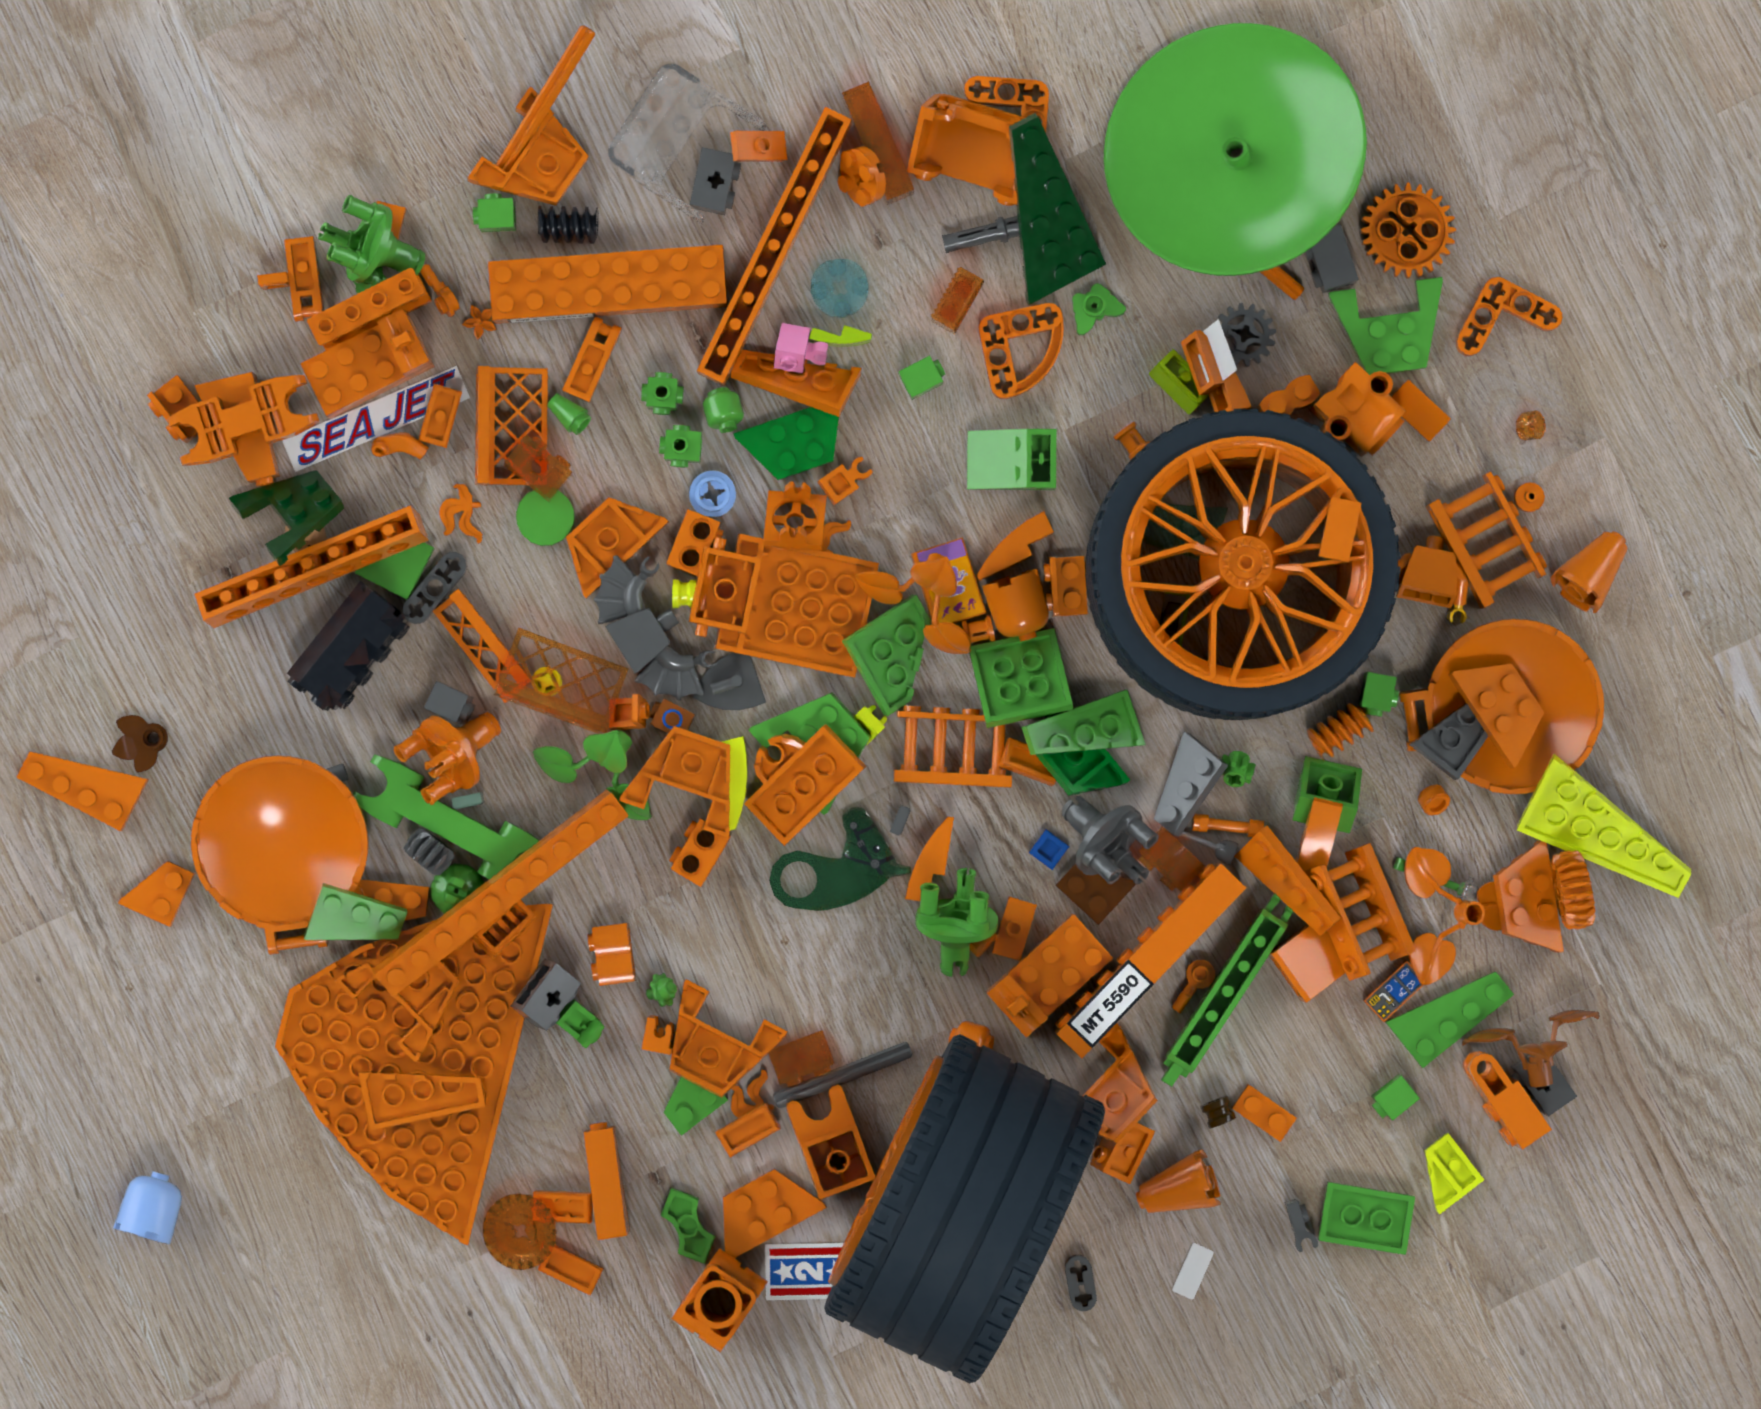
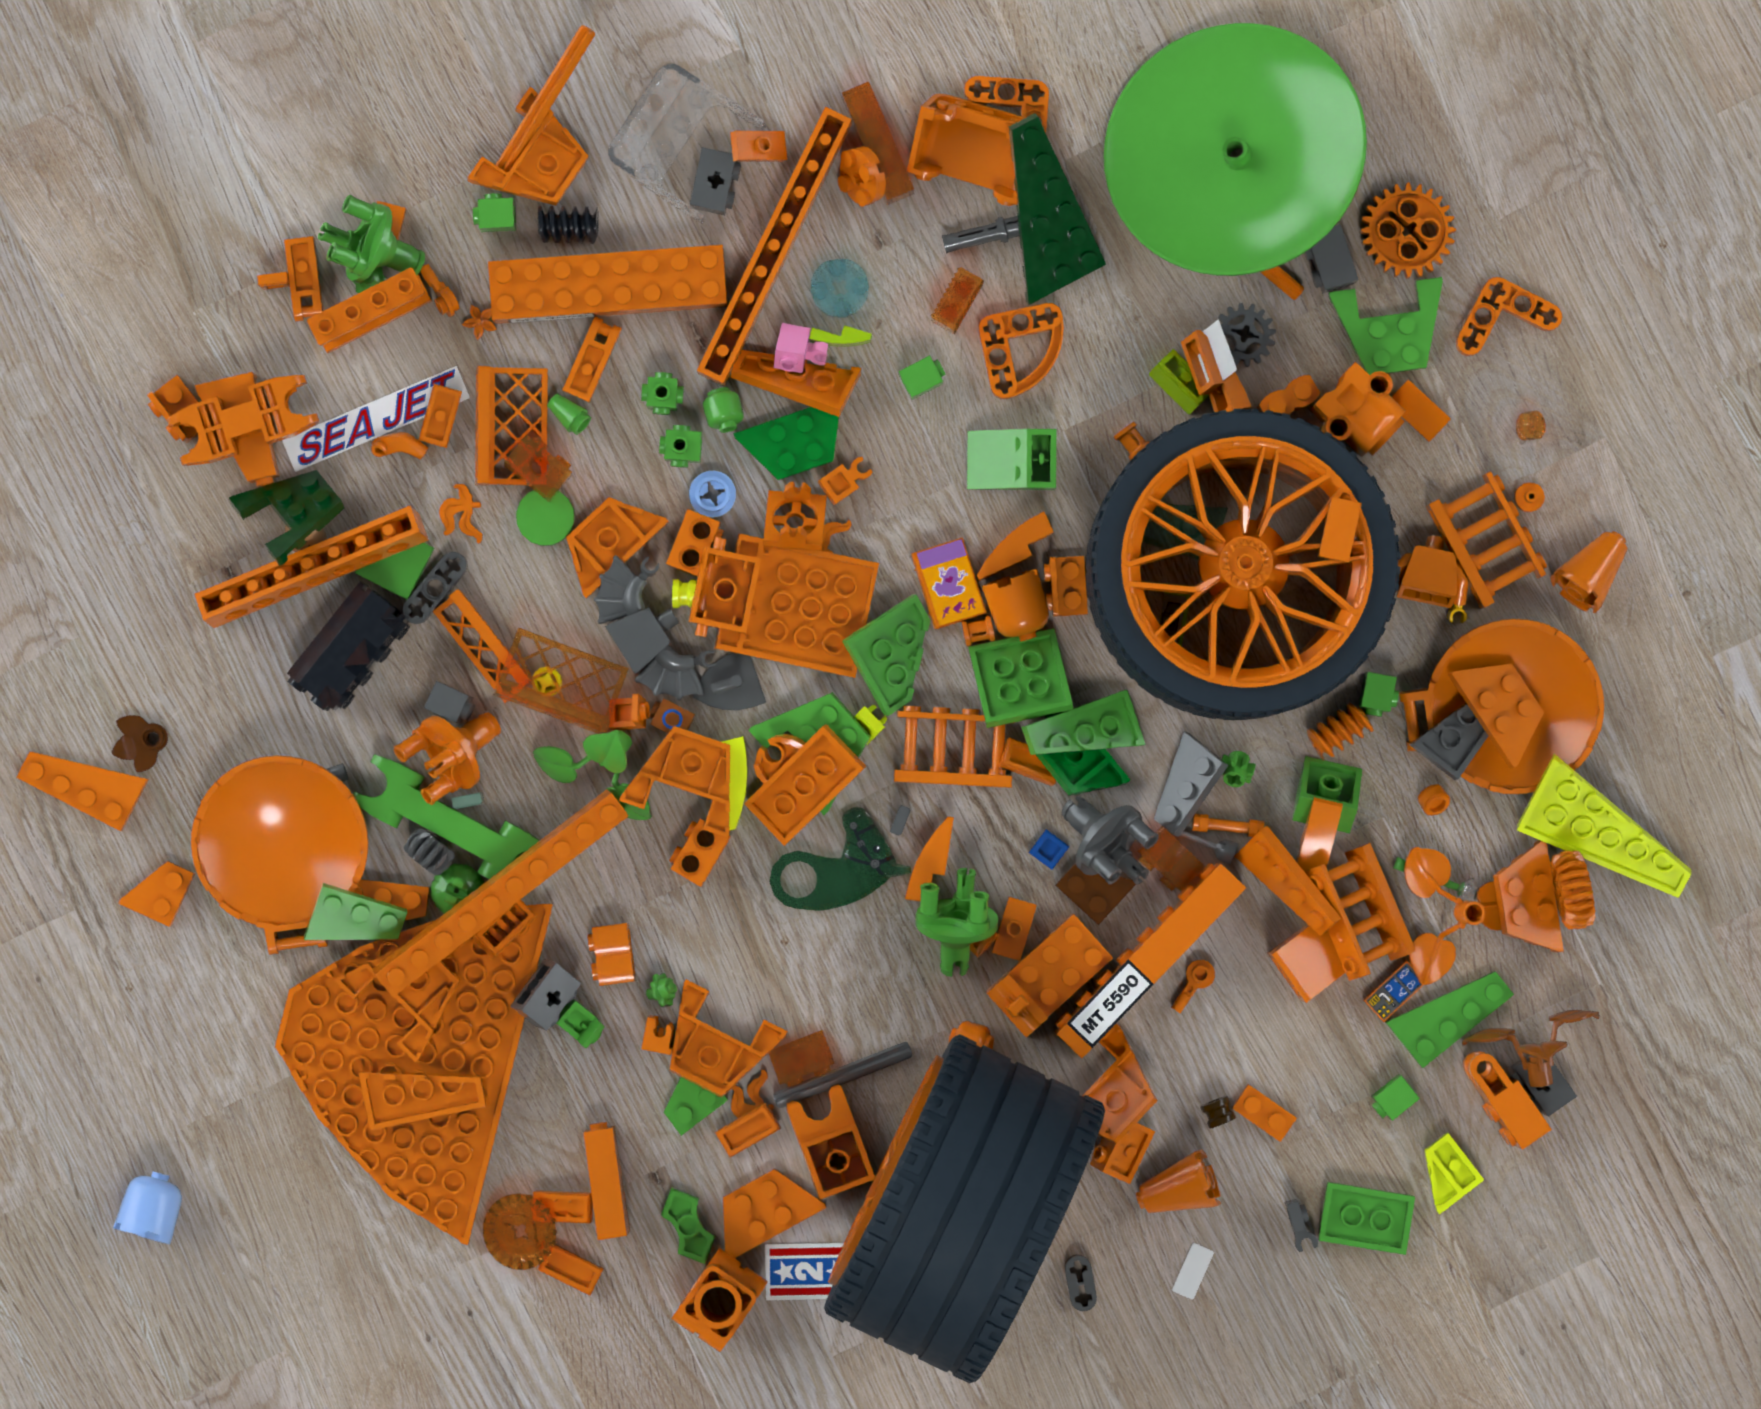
(367, 364): orange hinge -> none
(935, 575): orange plant -> none
(1086, 315): bright green animal -> none
(1225, 992): bright green hinge -> none

